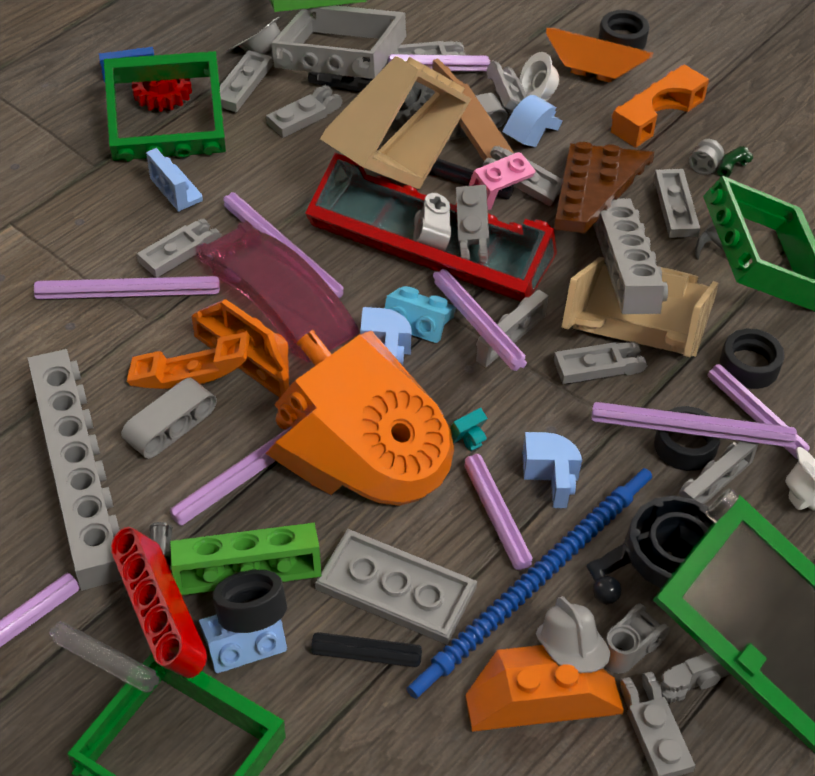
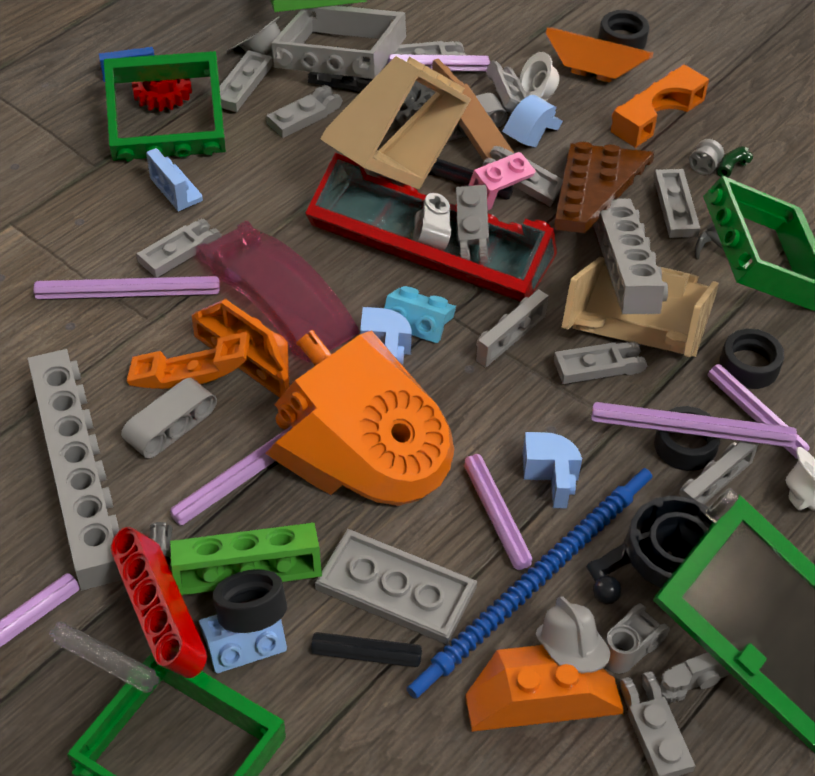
(246, 213): lavender axle -> none
(470, 429): teal tile -> none
(480, 320): lavender axle -> none

